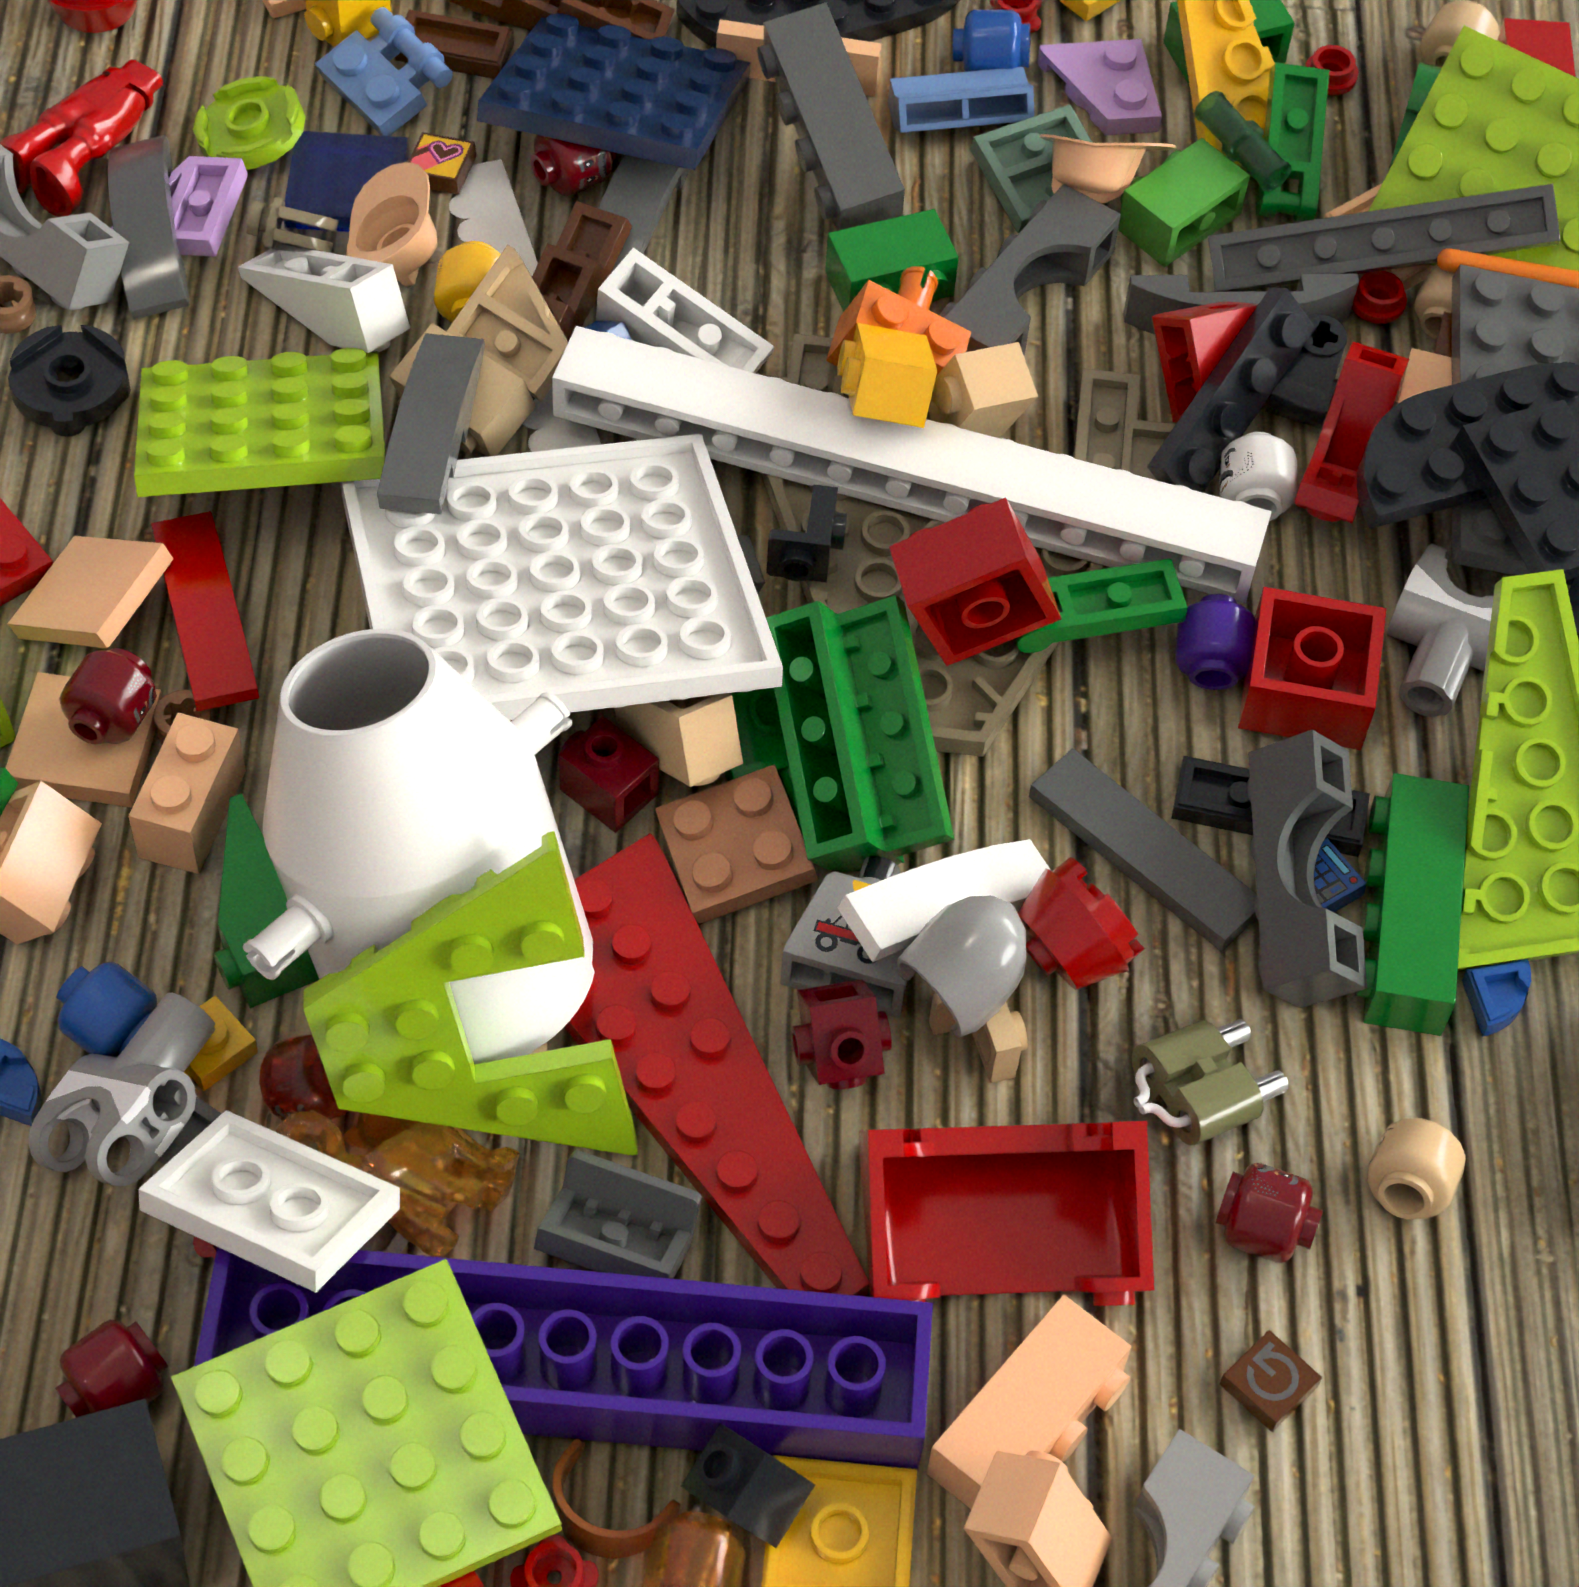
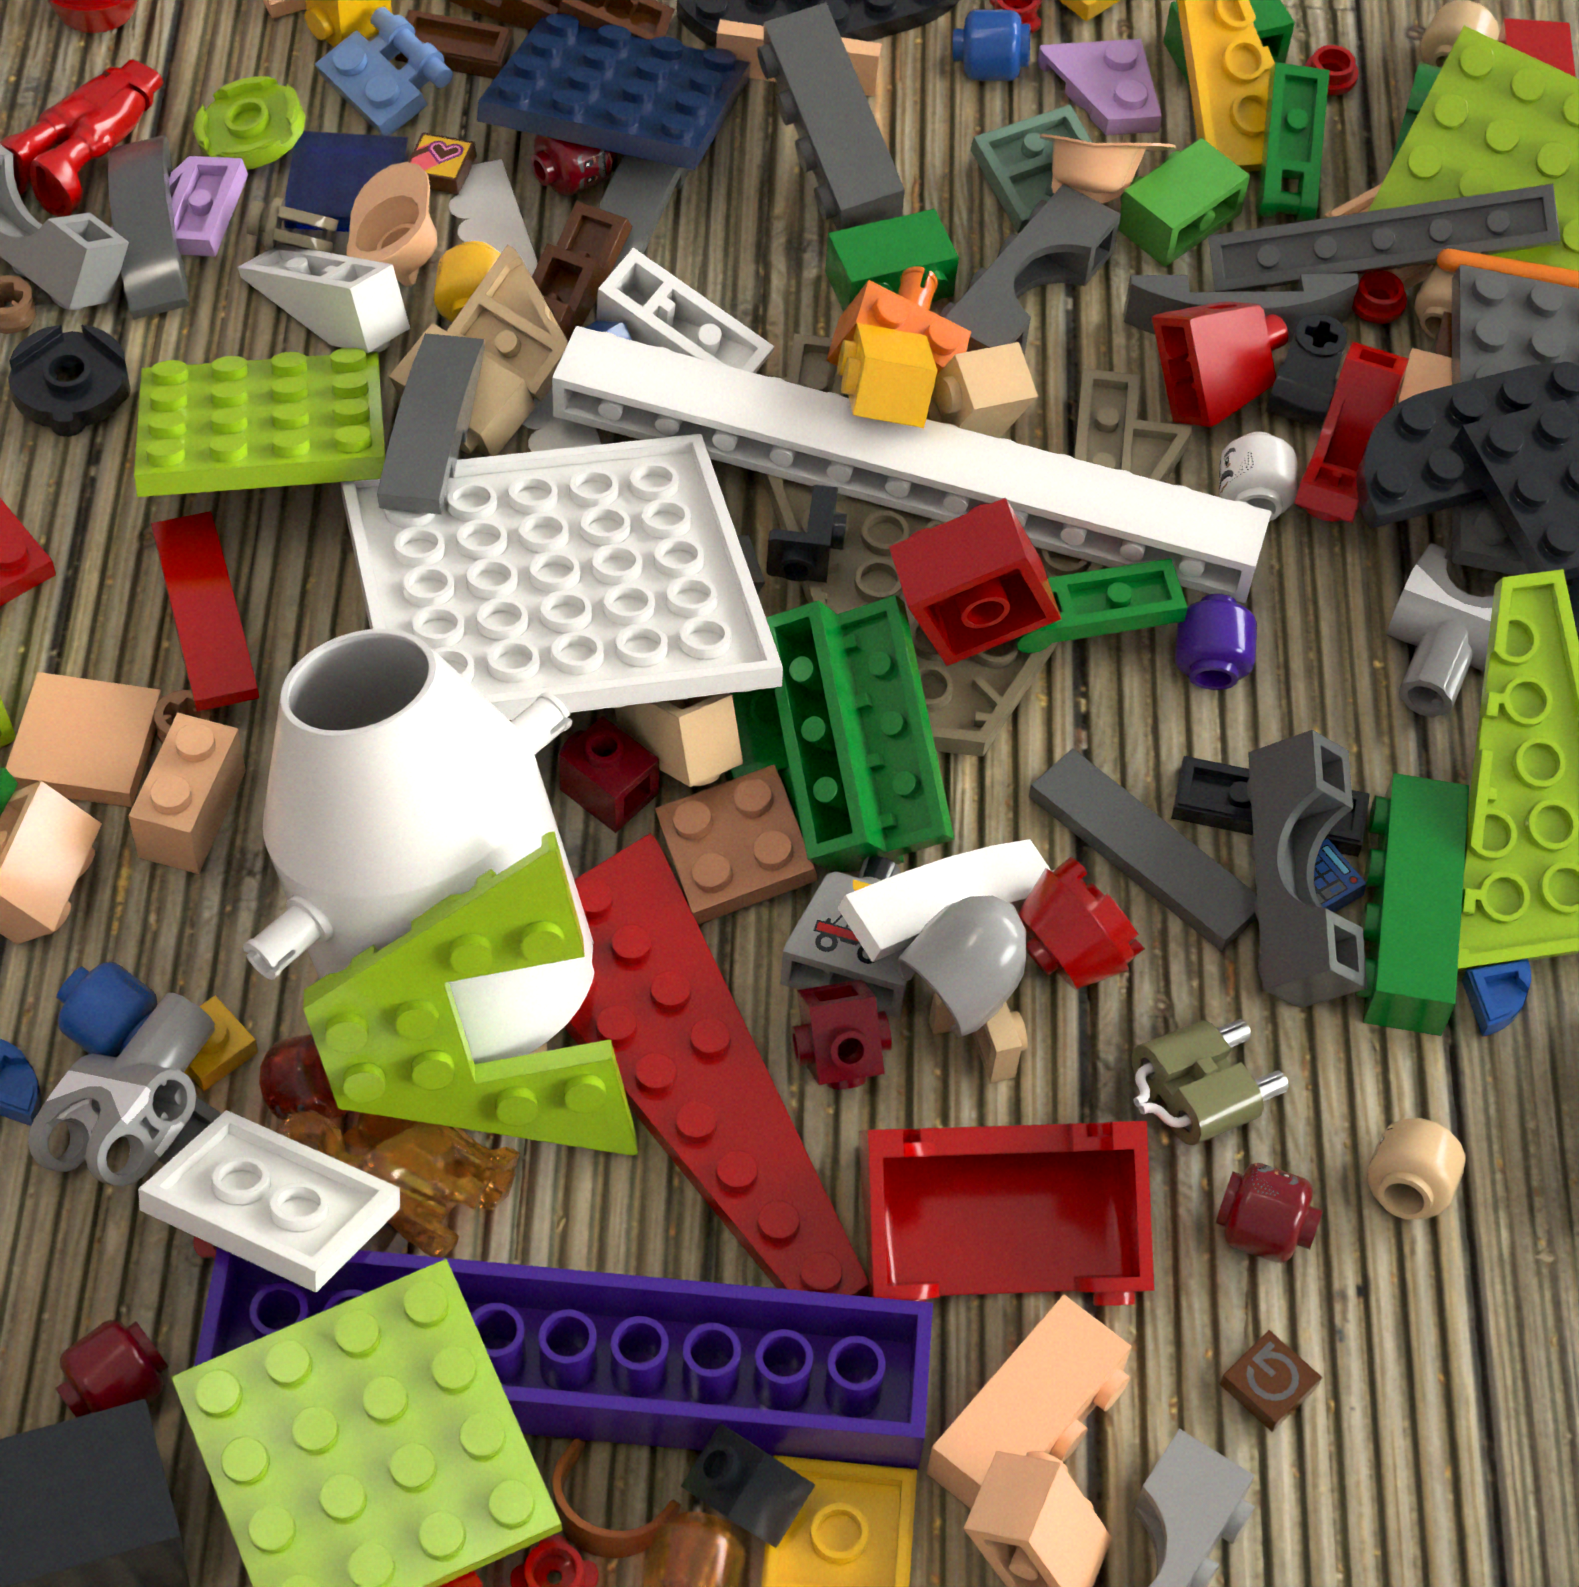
(91, 591): light nougat tile -> none
(108, 696): dark red head -> none
(248, 904): green slope -> none
(619, 1219): dark grey bracket -> none
(960, 99): medium blue piece -> none
(1233, 392): black plate -> none
(1242, 141): clear green pin -> none
(1313, 667): red brick -> none

